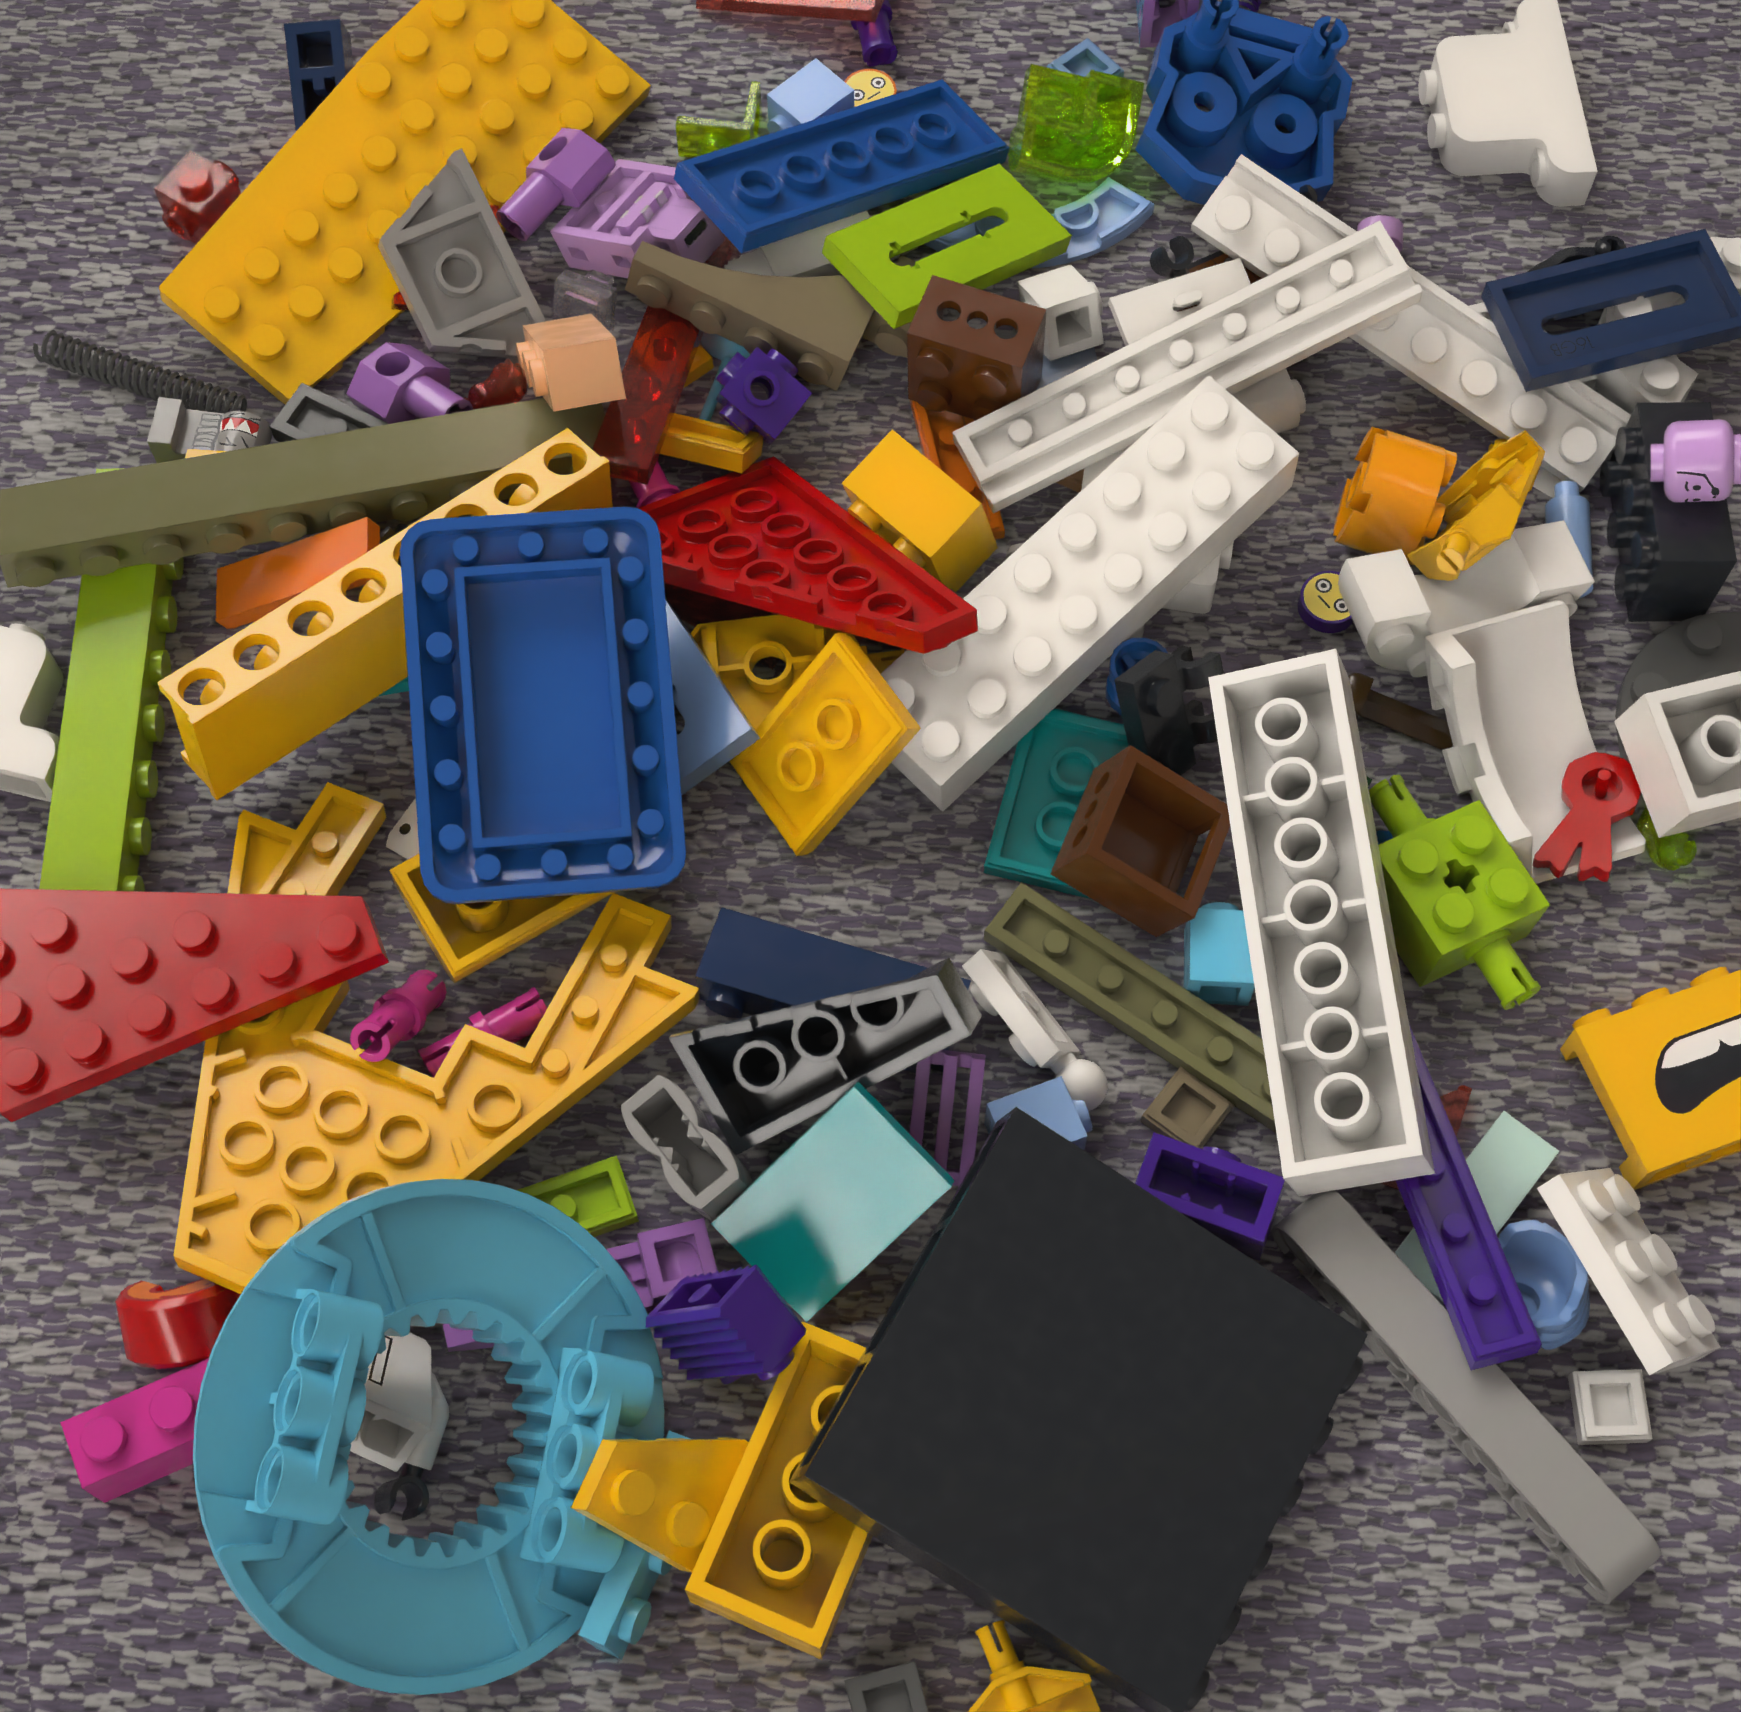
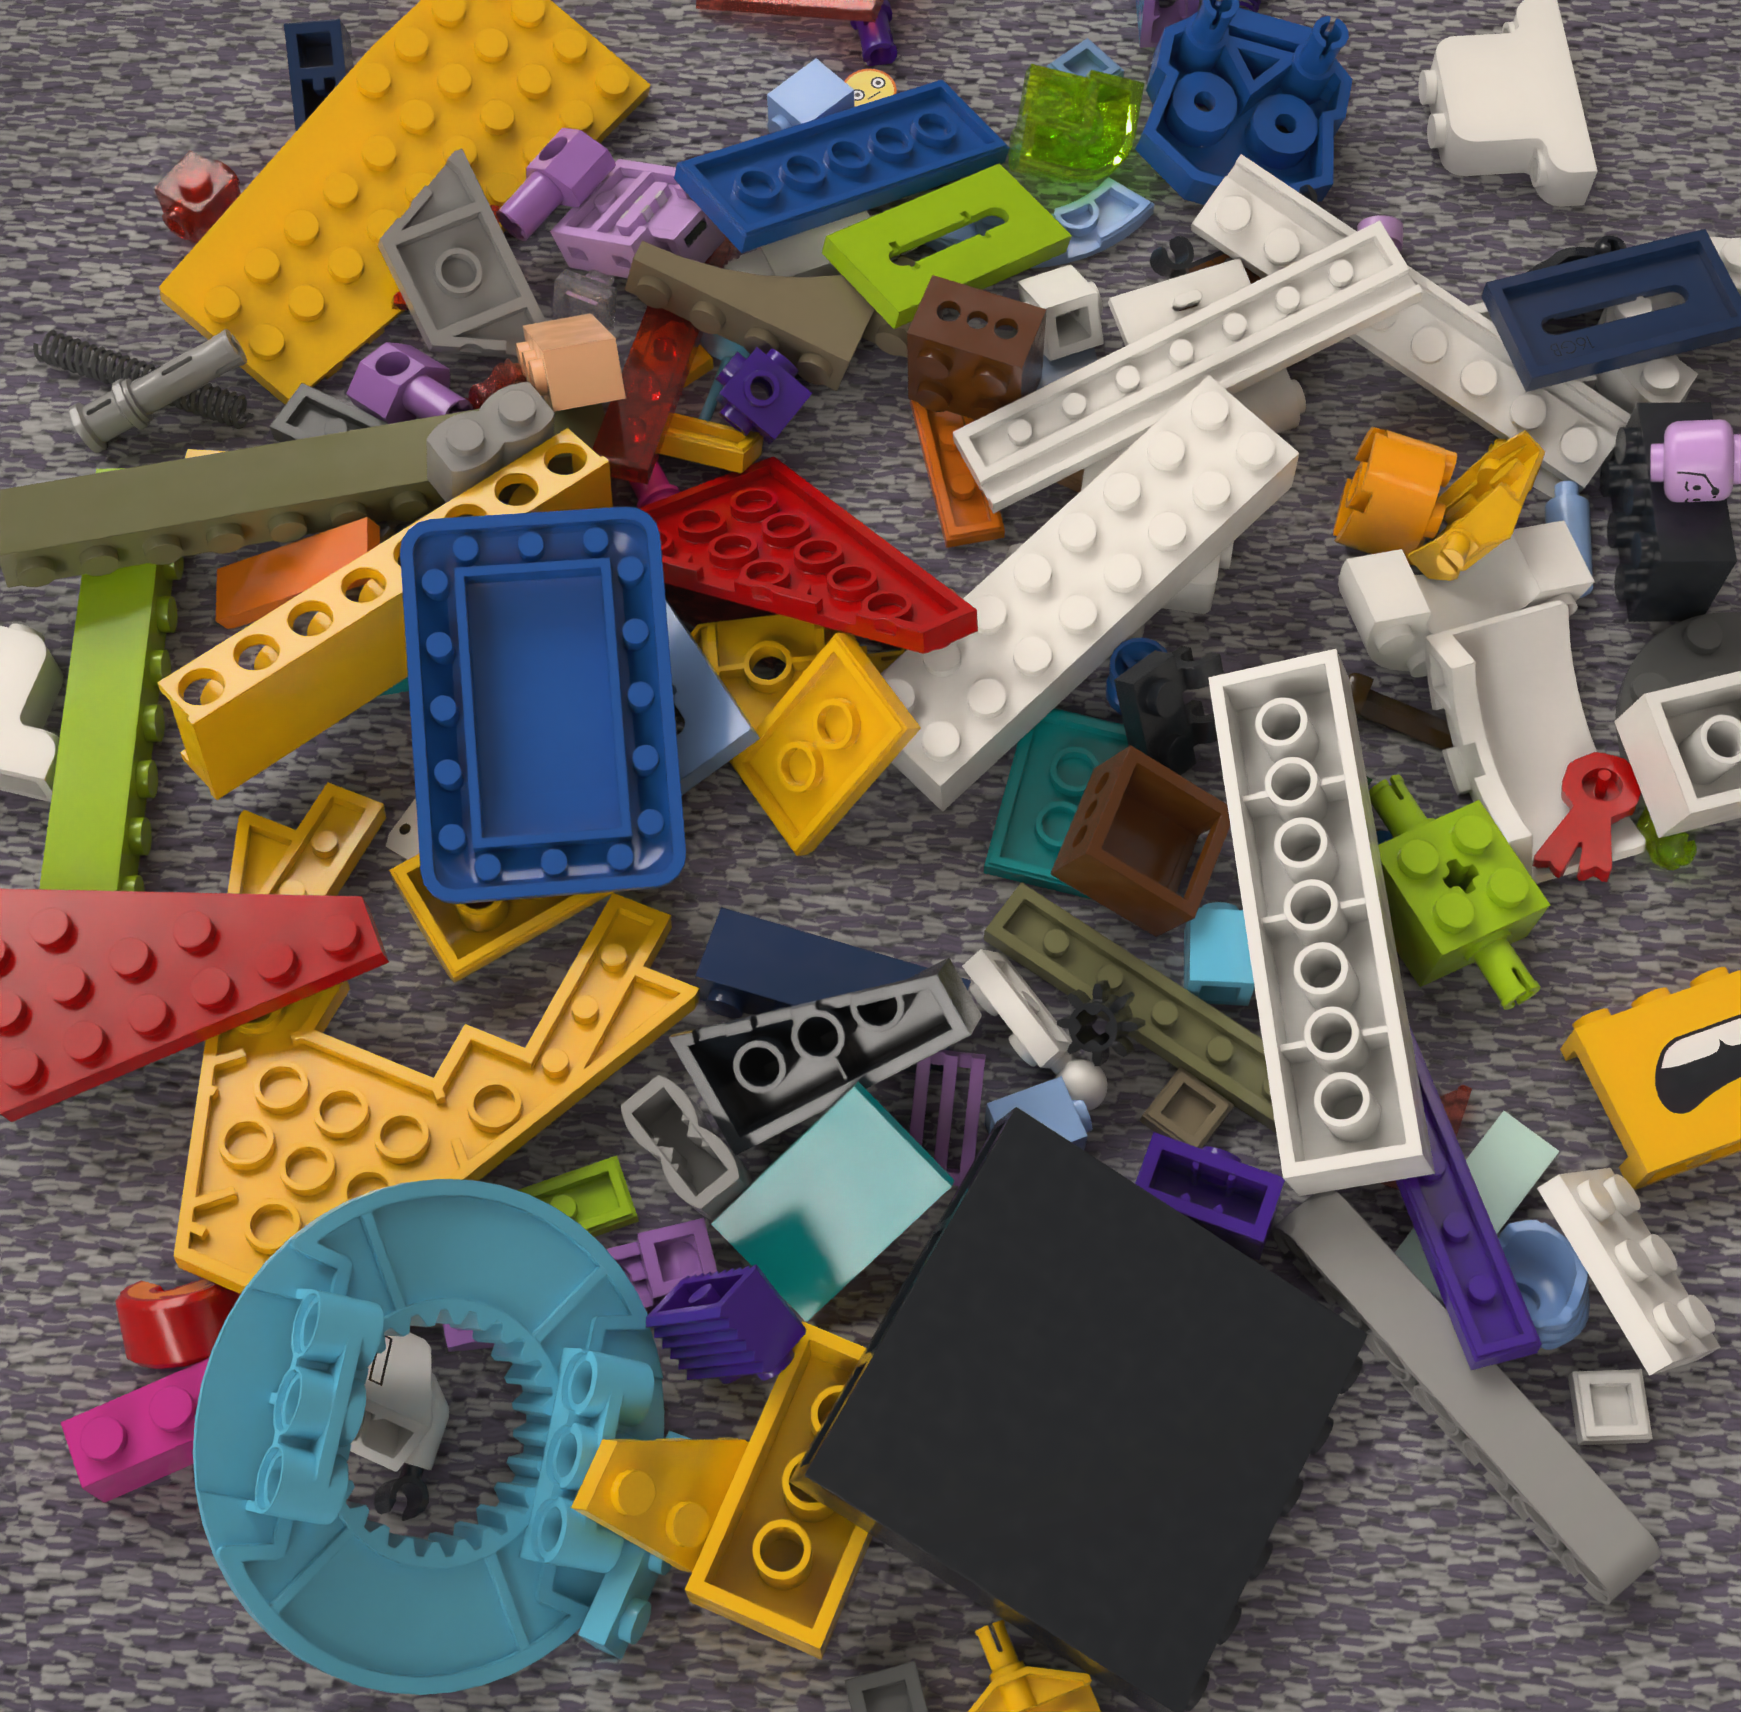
(135, 401): none -> light grey pin
(179, 429): light grey leg -> none
(398, 1015): dark pink pin -> none
(484, 441): none -> light grey brick
(510, 1022): dark pink pin -> none
(704, 135): clear neon green bracket -> none
(920, 511): yellow brick -> none
(1117, 1029): none -> black gear
(1322, 603): tile -> none

